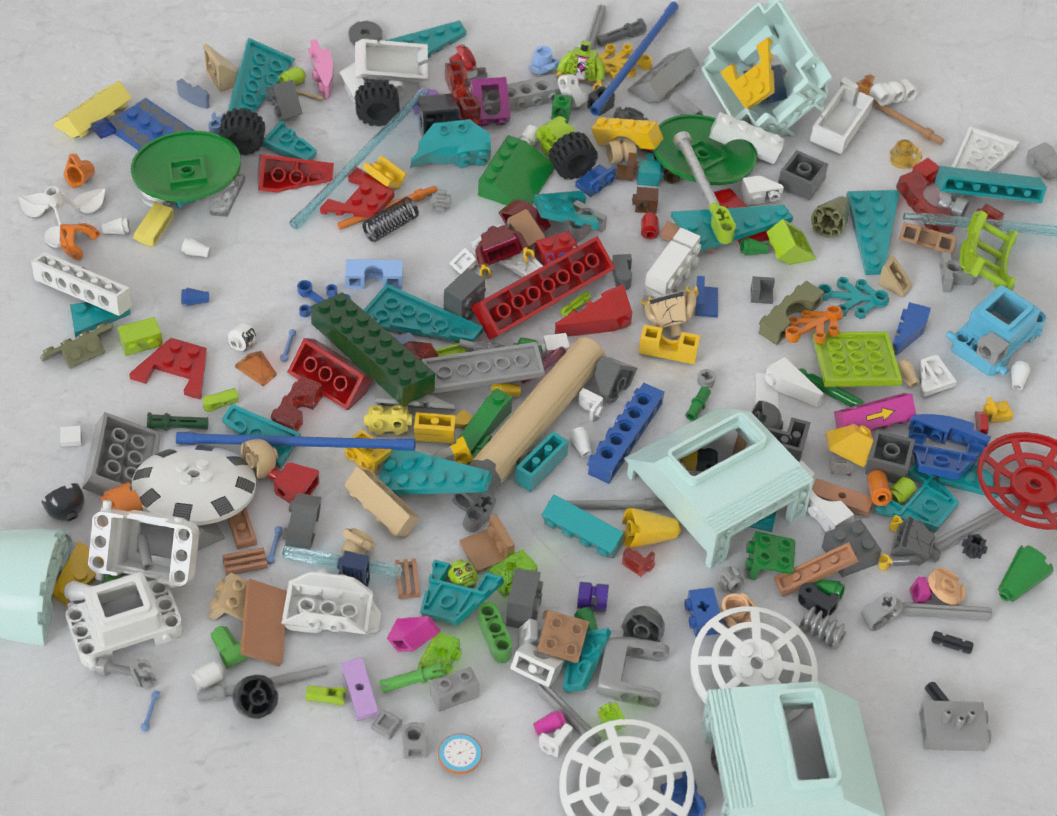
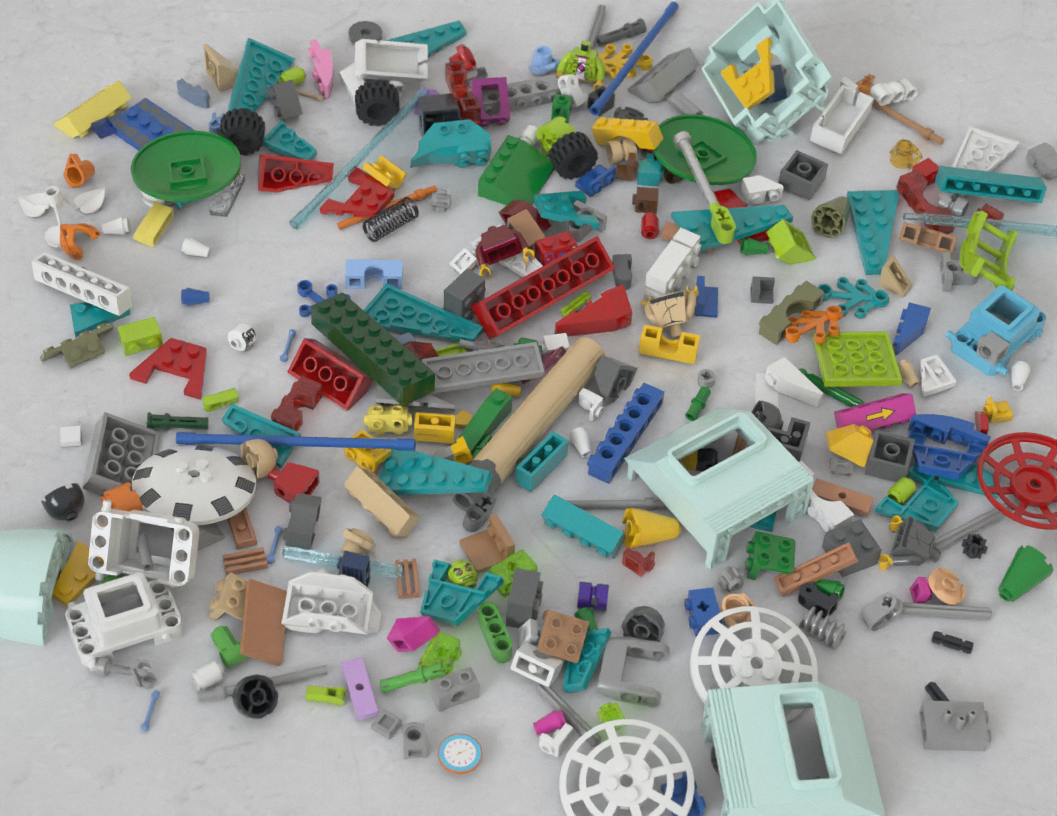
(74, 591): white cone -> none
(257, 367): clear orange slope -> none
(728, 128): white arch -> none
(879, 487): orange brick -> none

